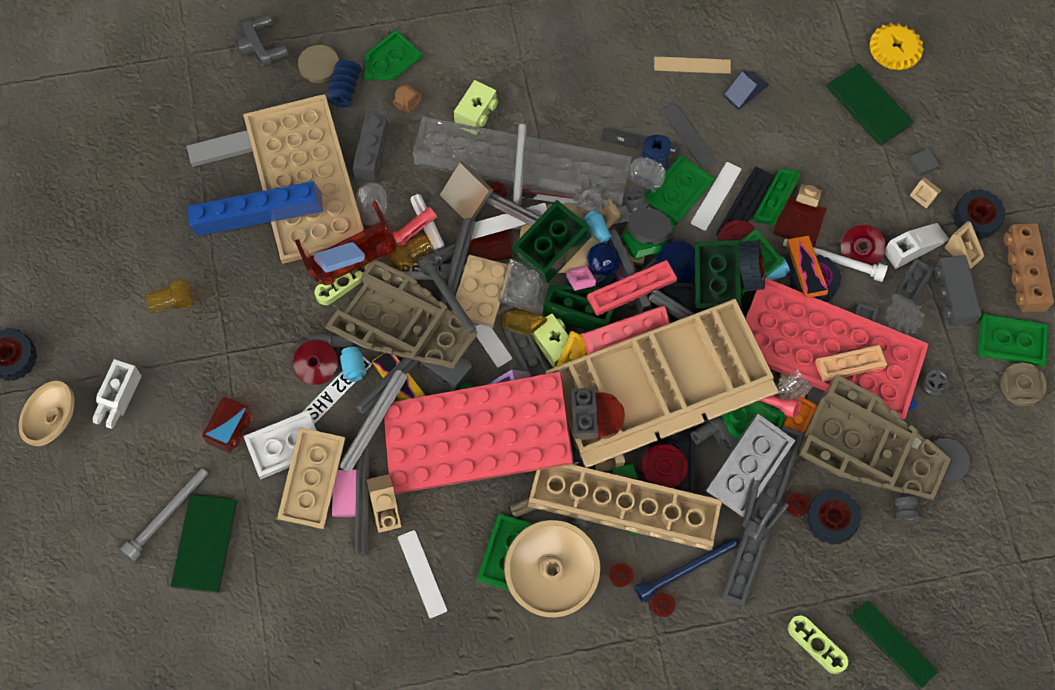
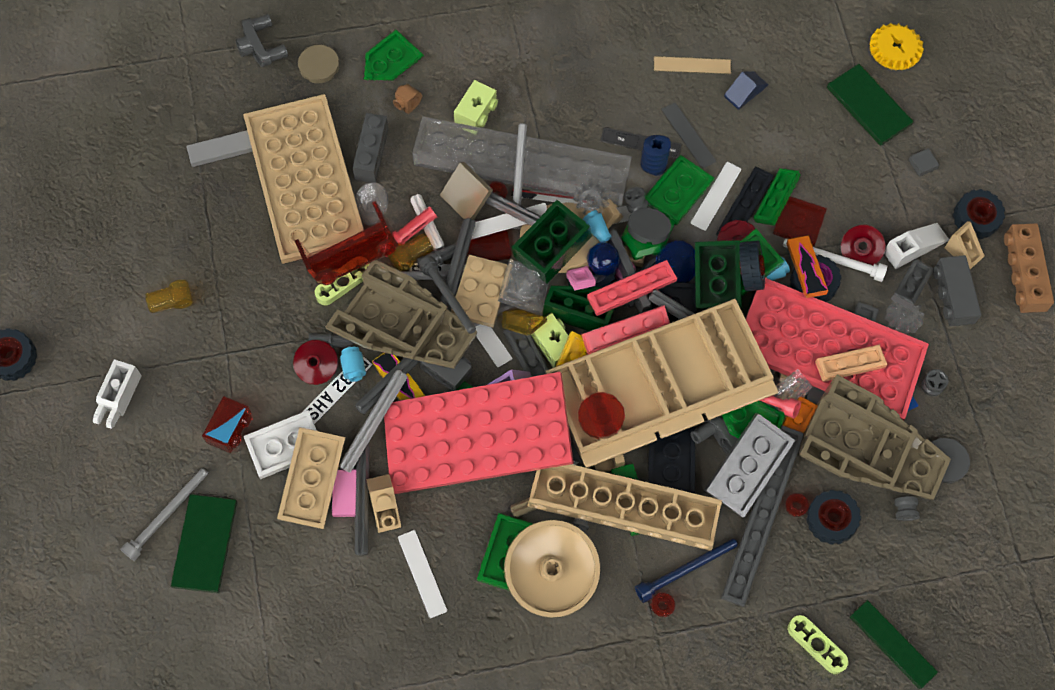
(46, 413): tan dish -> none
(255, 208): blue brick -> none
(339, 257): light blue tile -> none
(343, 83): dark blue piece -> none
(584, 413): flat silver slope -> none
(621, 567): clear red plate -> none
(647, 173): clear gear -> none
(664, 466): dark red tile -> none
(759, 528): dark grey plant -> none
(809, 195): tan plate -> none
(925, 192): tan tile -> none
(1012, 340): green tile -> none
(1023, 384): dark tan tile -> none

